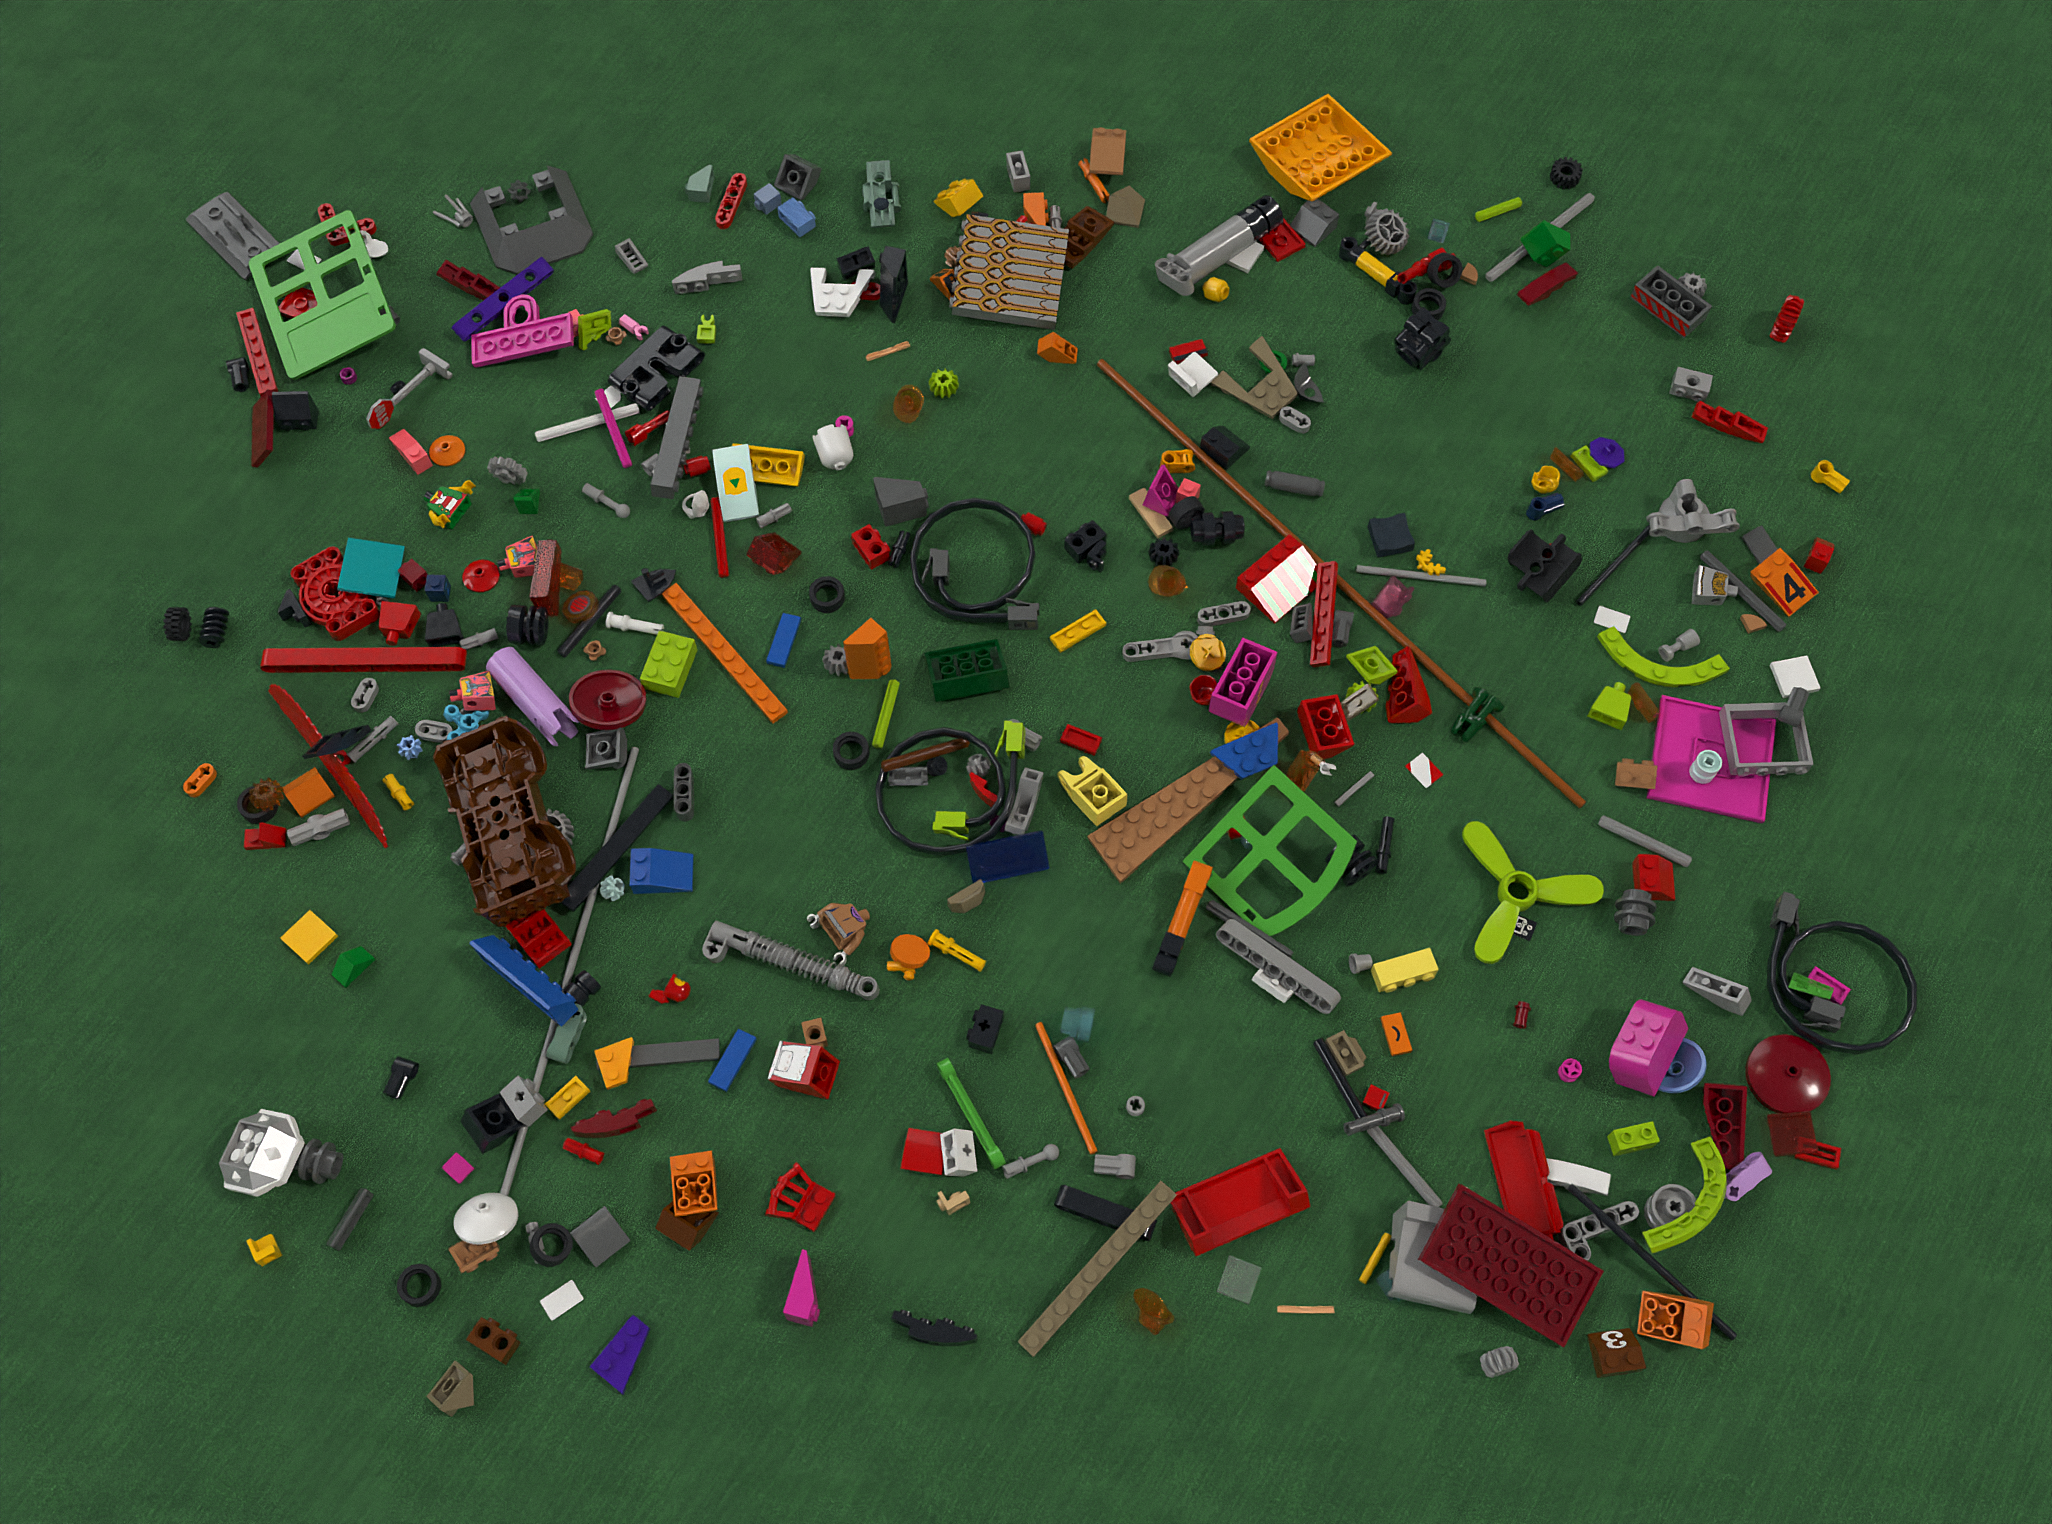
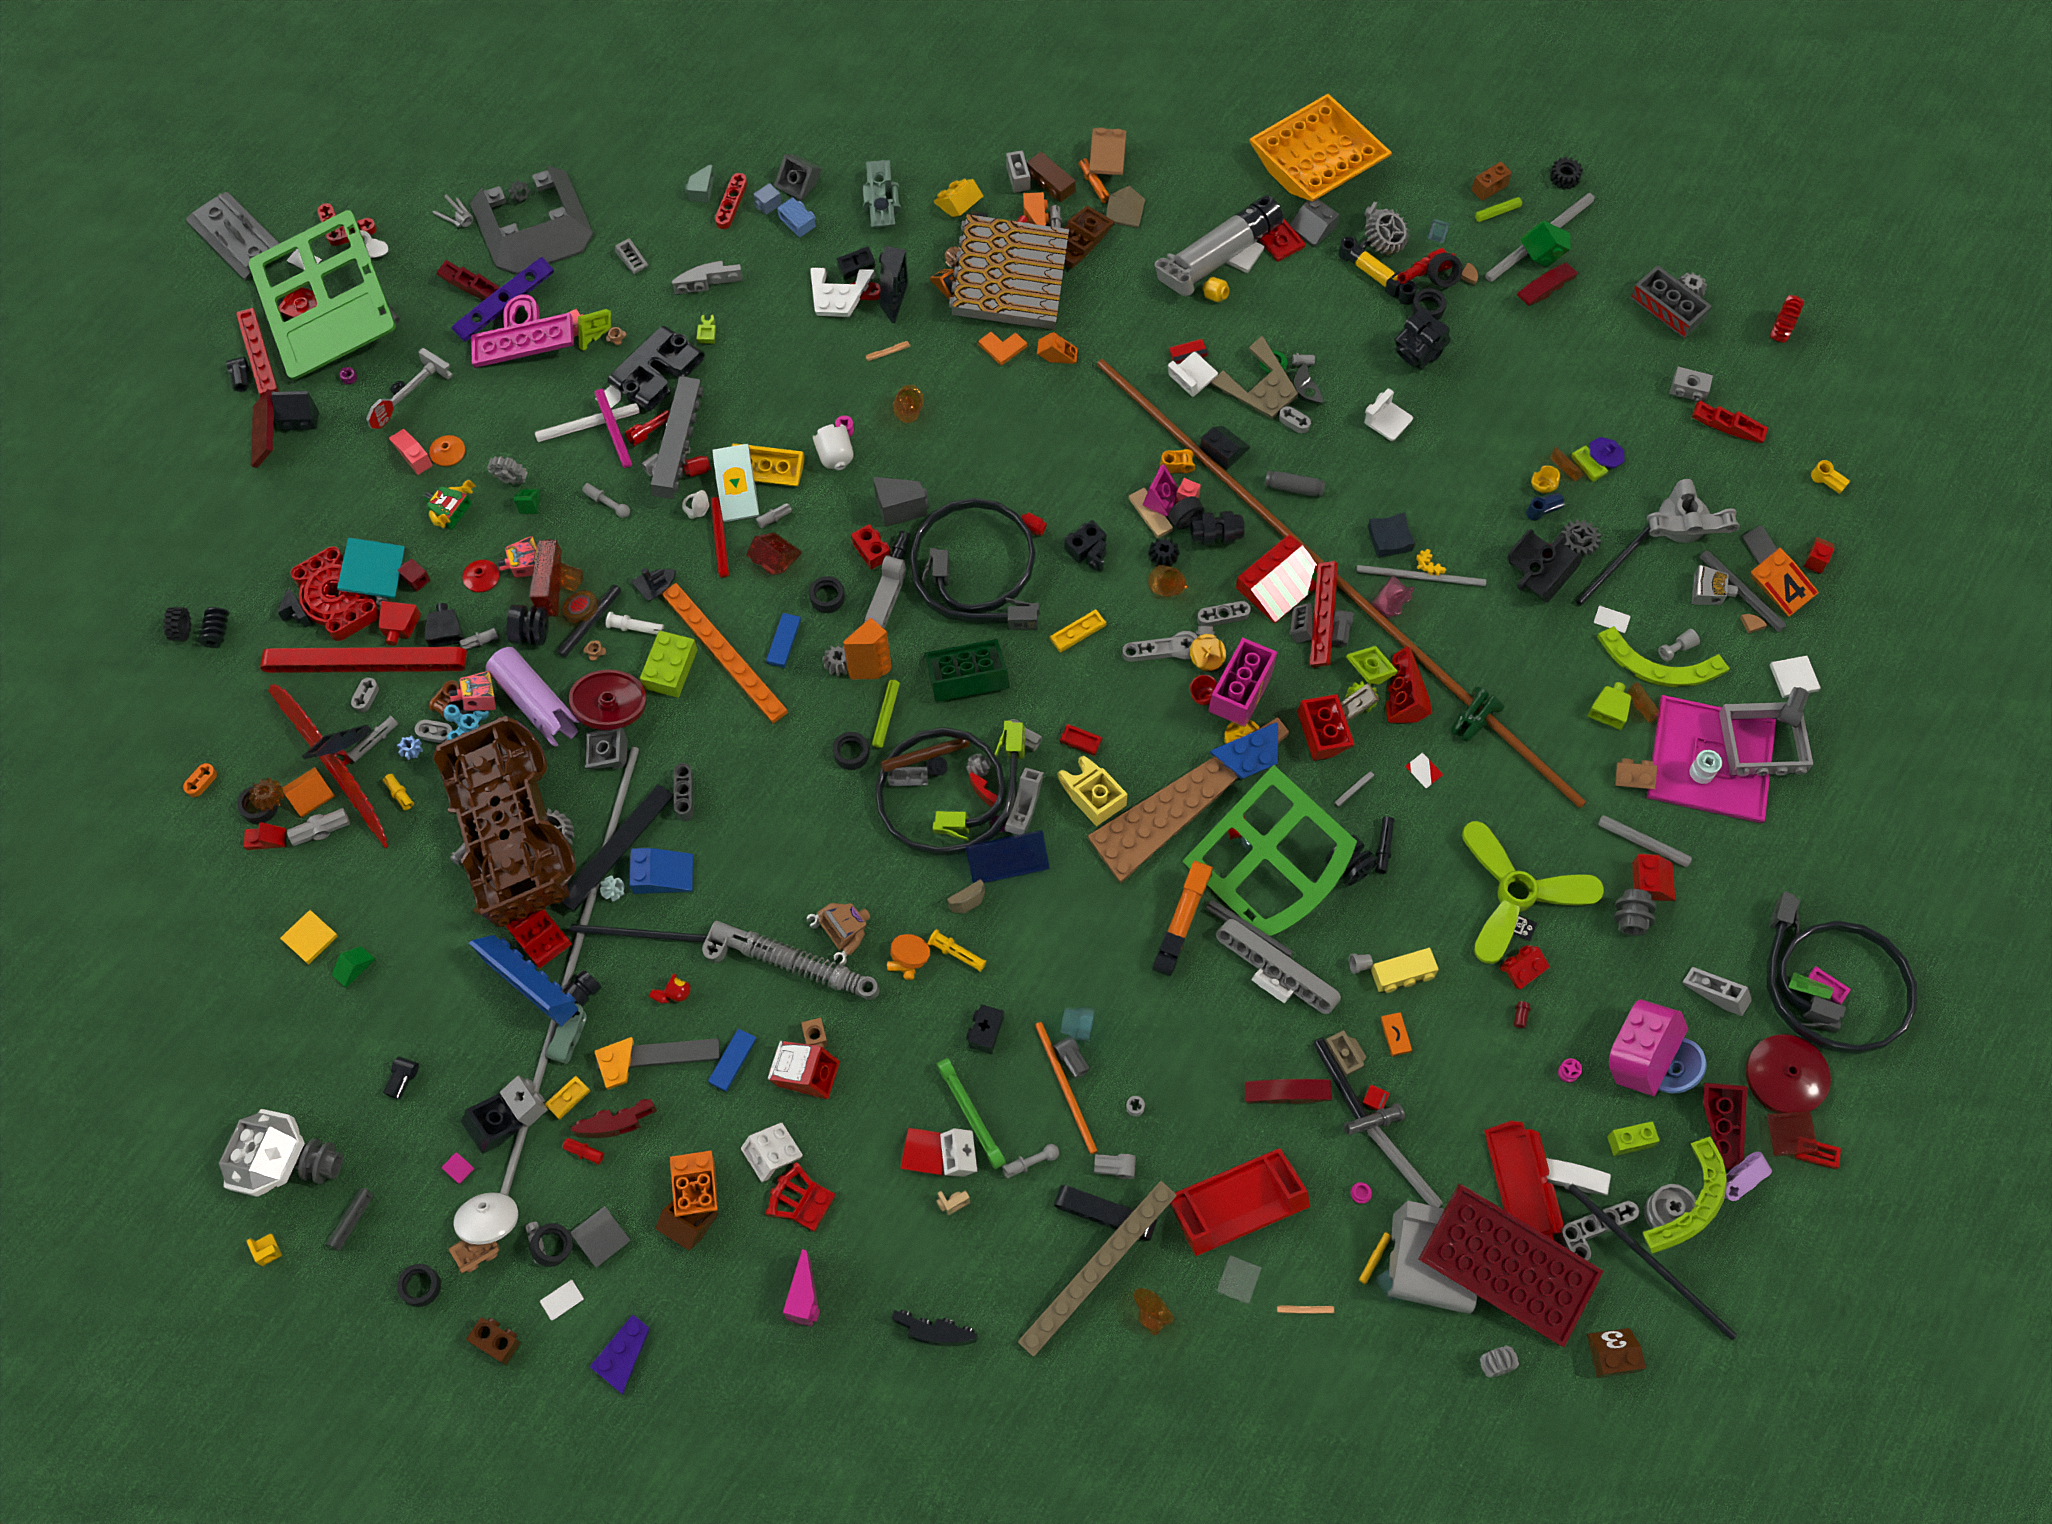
(437, 588): dark blue brick -> none
(443, 698): none -> dark orange piece
(453, 1390): dark tan slope -> none
(633, 326): bright pink bar -> none
(638, 933): none -> black piece
(770, 1150): none -> white bracket
(887, 591): none -> light grey beam
(943, 383): lime gear -> none
(1002, 351): none -> orange tile
(1051, 177): none -> reddish brown brick
(1288, 1090): none -> dark red slope
(1305, 768): clear orange torso -> none
(1361, 1193): none -> dark pink plate
(1387, 417): none -> white bracket
(1491, 181): none -> dark orange brick
(1525, 965): none -> red bracket
(1581, 537): none -> dark grey gear
(1675, 1319): orange slope -> none

